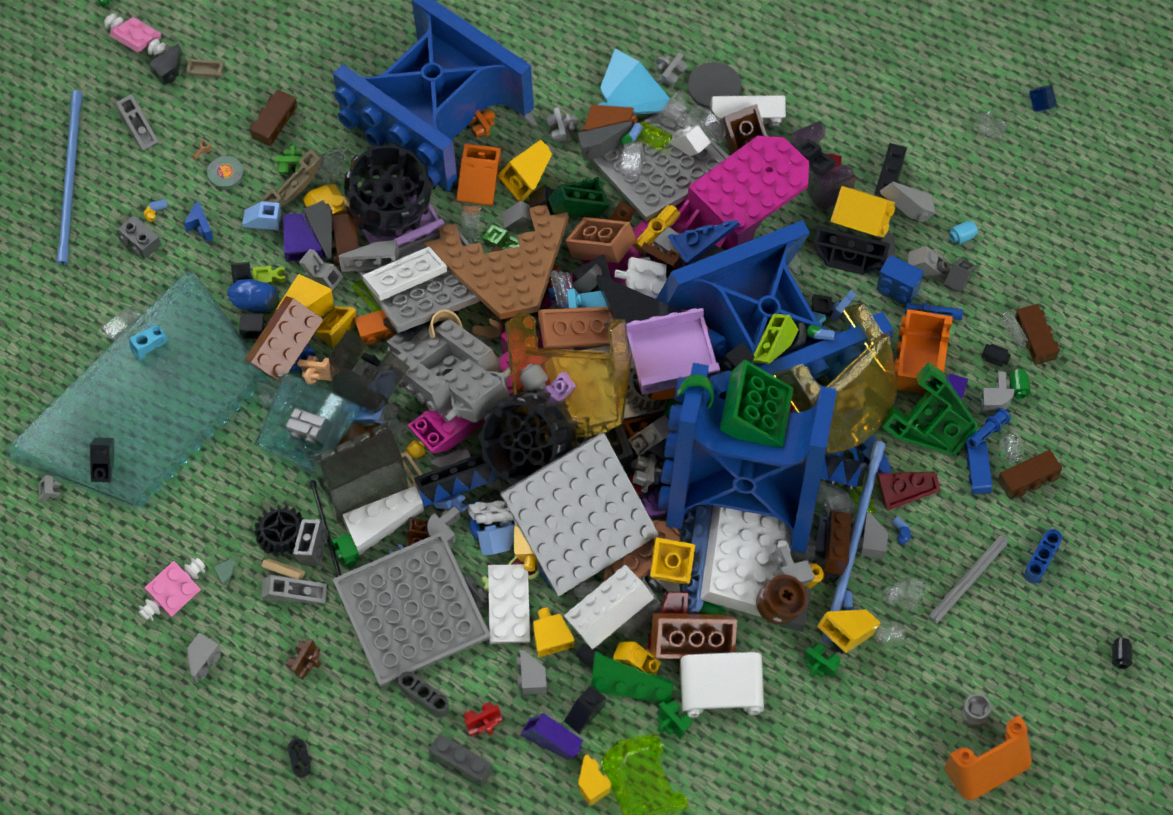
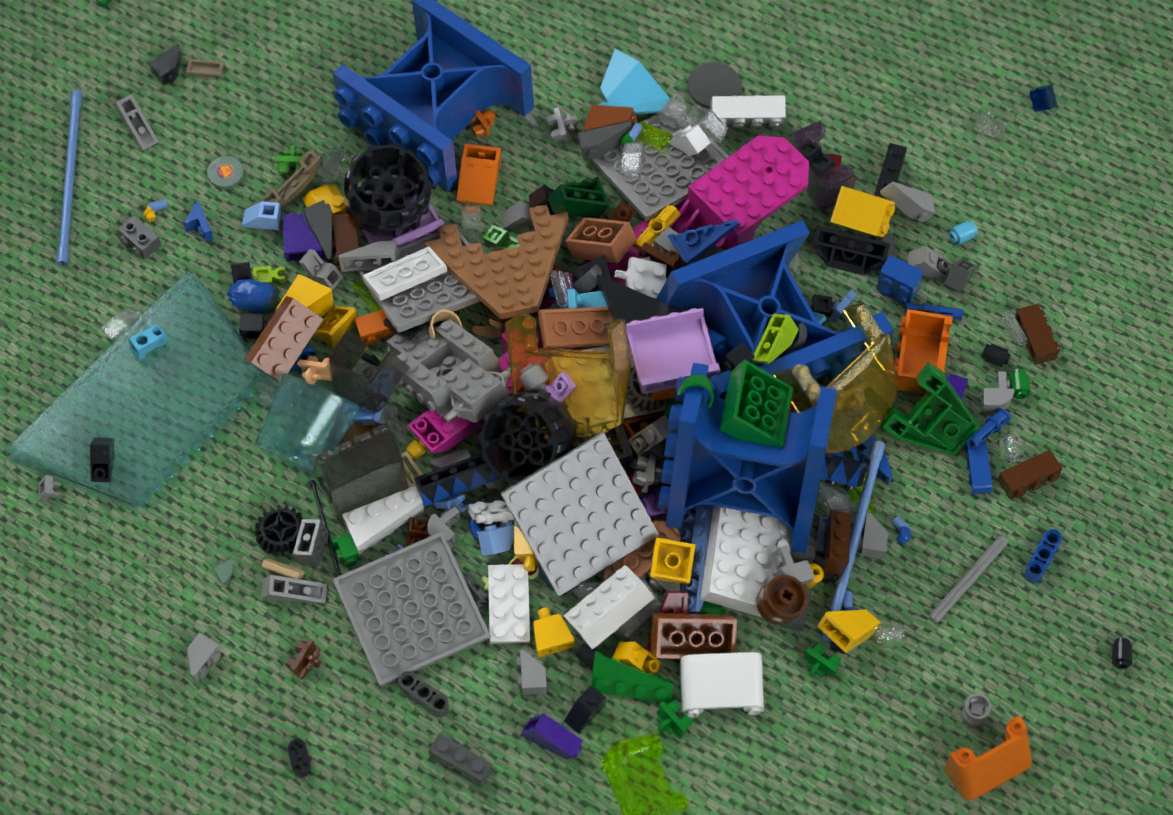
(135, 34): bright pink plate -> none
(172, 589): bright pink plate -> none
(202, 149): medium nougat hand -> none
(273, 117): reddish brown brick -> none
(309, 427): light grey brick -> none
(483, 721): red hips -> none
(525, 170): yellow slope -> none
(591, 782): yellow slope -> none
(677, 64): light grey hips -> none
(743, 127): reddish brown slope -> none
(817, 332): medium blue arm -> none
(905, 592): clear slope -> none
(906, 487): dark red wing -> none

